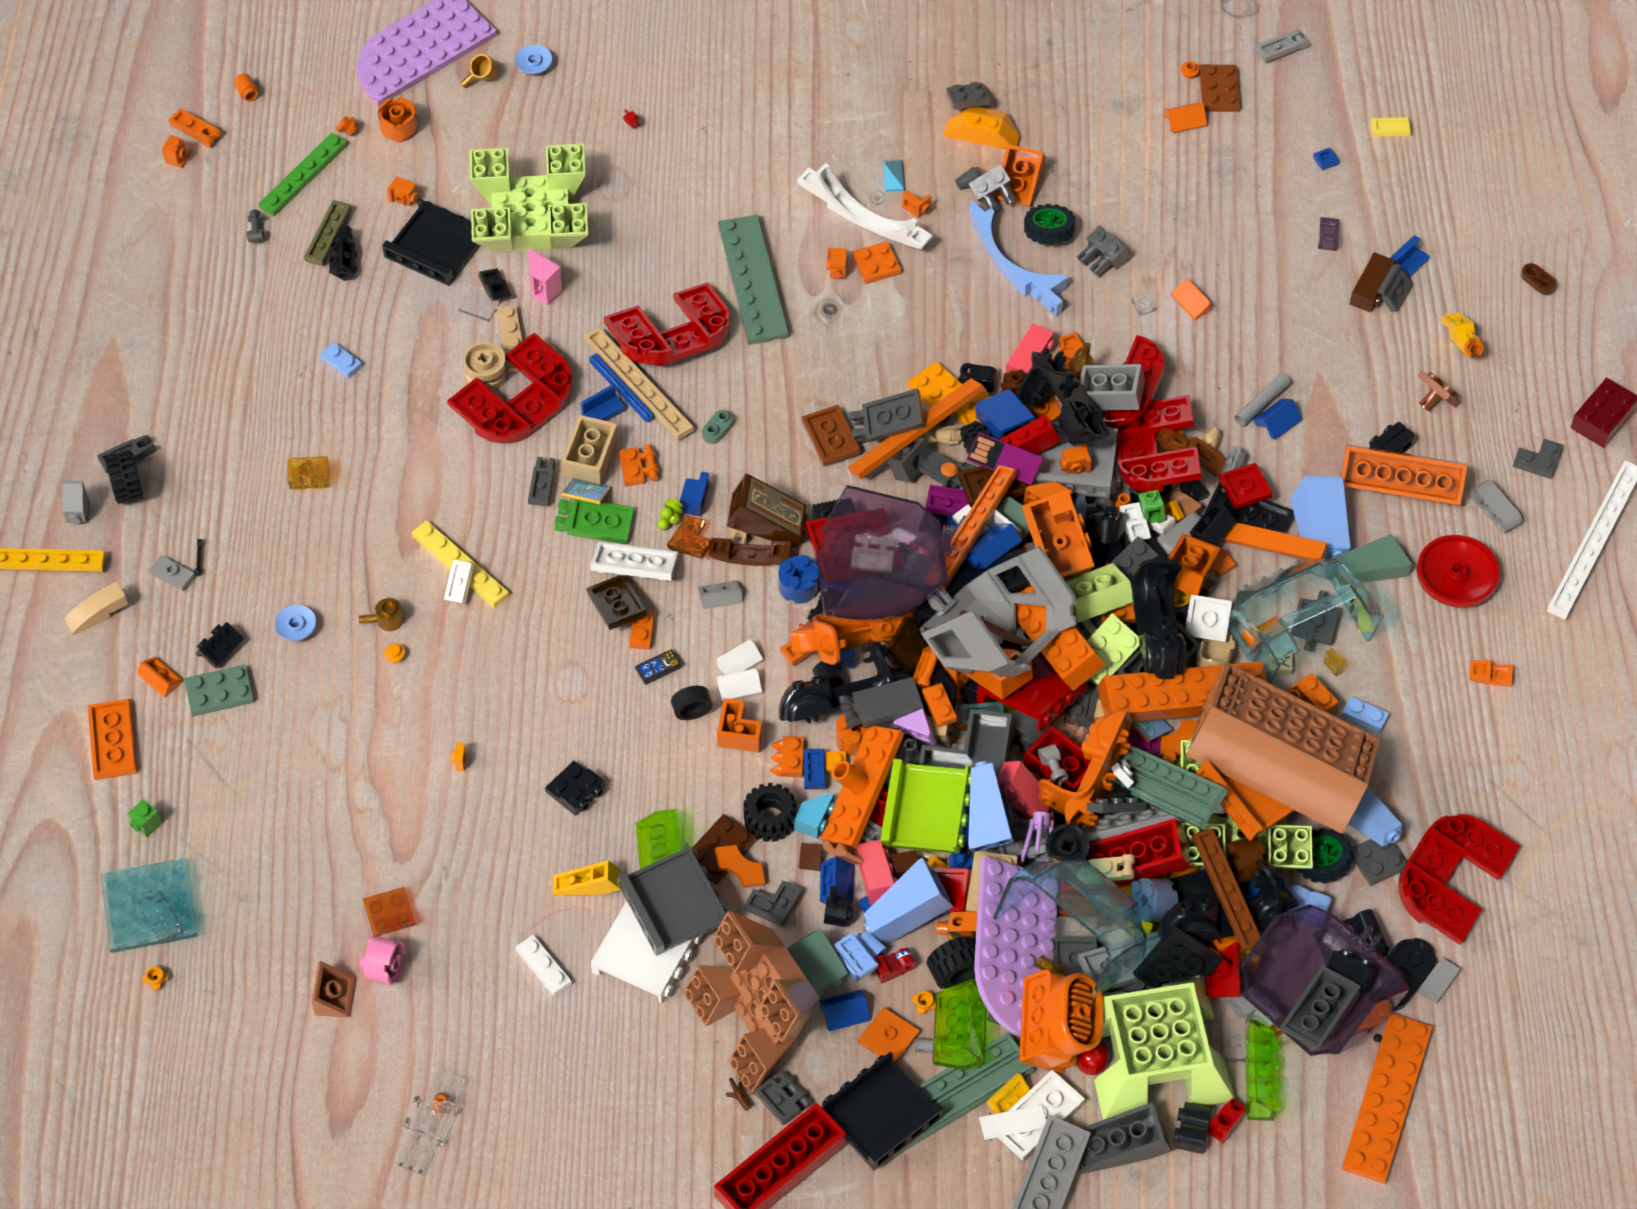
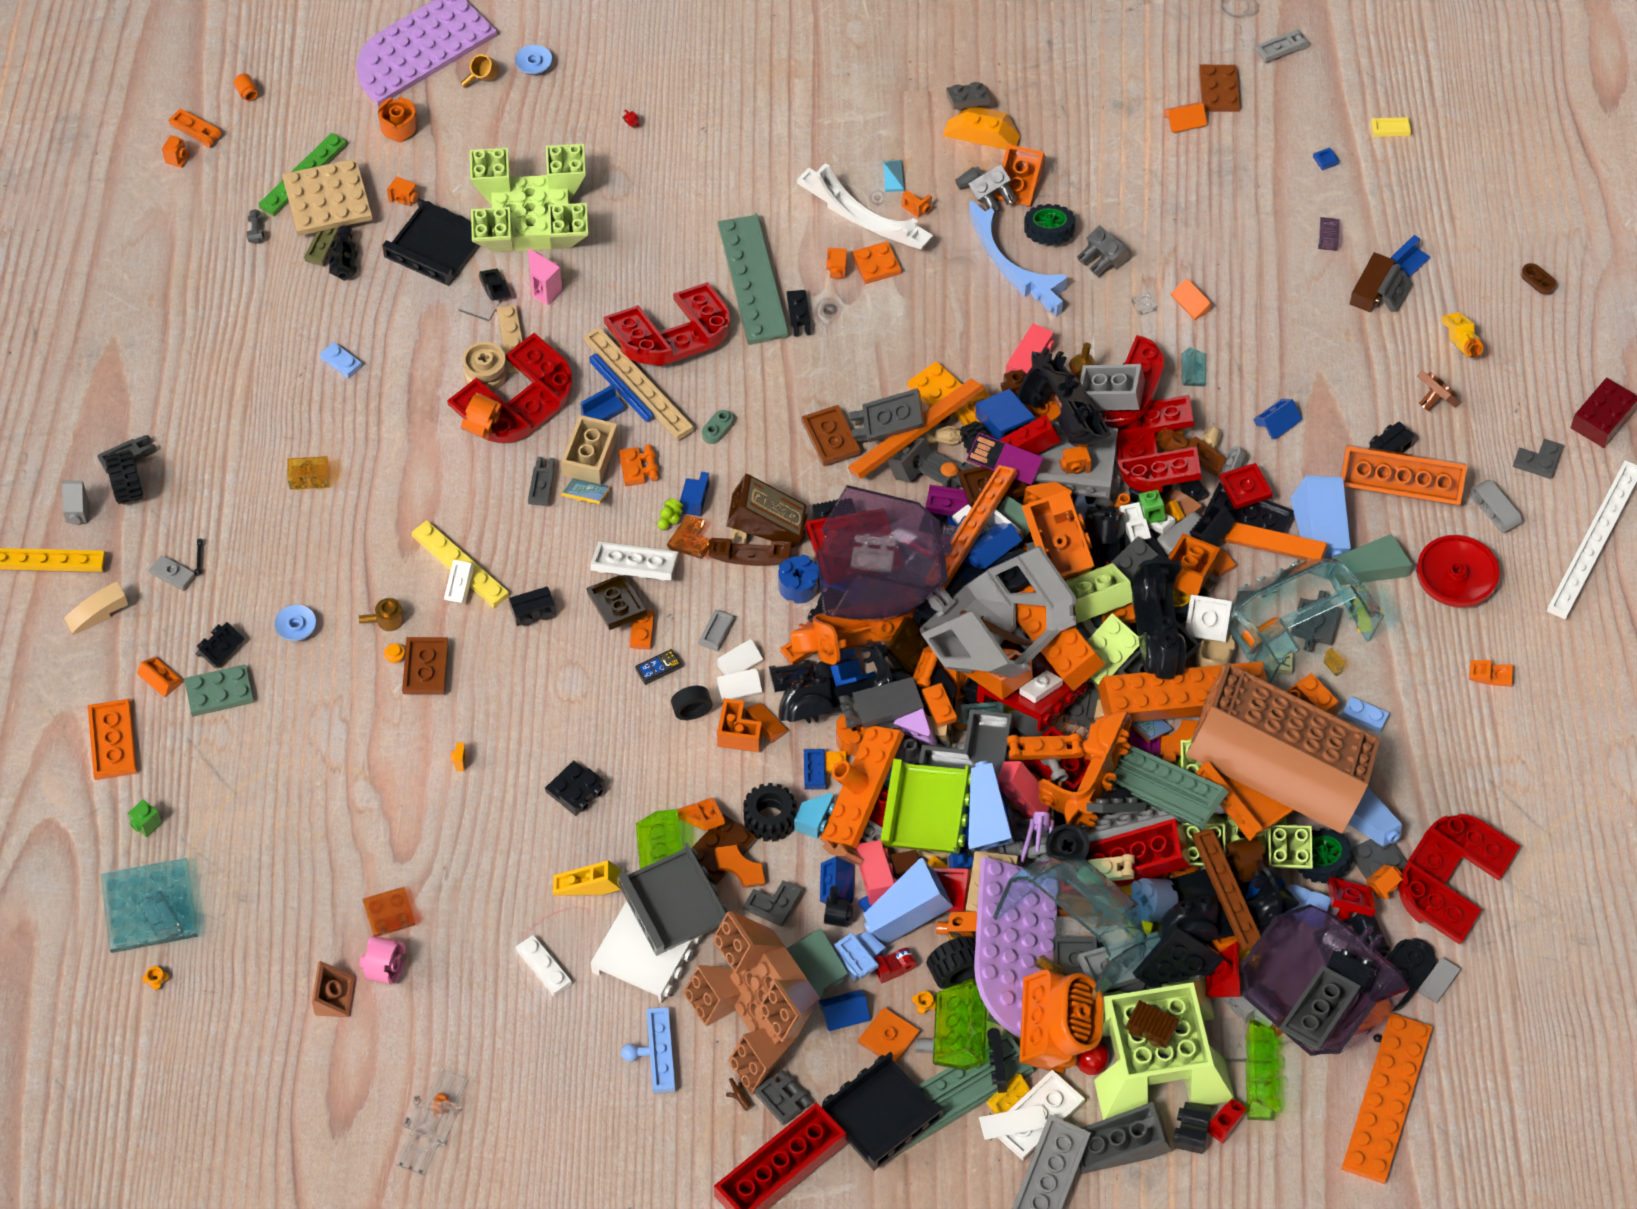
(327, 197): none -> tan plate
(347, 125): orange plate -> none
(425, 665): none -> dark orange plate
(481, 415): none -> orange brick
(532, 606): none -> black brick
(594, 520): bright green tile -> none
(659, 1050): none -> light blue plate
(702, 814): none -> orange wing
(716, 630): none -> light grey tile
(720, 594): light grey slope -> none
(771, 727): none -> orange slope
(784, 675): none -> black plate
(790, 758): orange plate -> none
(798, 311): none -> black hinge
(810, 856): reddish brown slope -> none
(848, 672): none -> blue panel
(983, 374): black piece -> none
(996, 1059): none -> black plate
(1041, 686): none -> white plate
(1045, 747): none -> orange plate
(1071, 346): orange tile -> none
(1123, 773): white plate -> none
(1152, 1024): none -> reddish brown brick
(1190, 69): orange plate -> none
(1193, 368): none -> clear light blue slope
(1262, 400): light grey piece -> none
(1350, 898): none -> red tile
(1384, 880): none -> orange brick

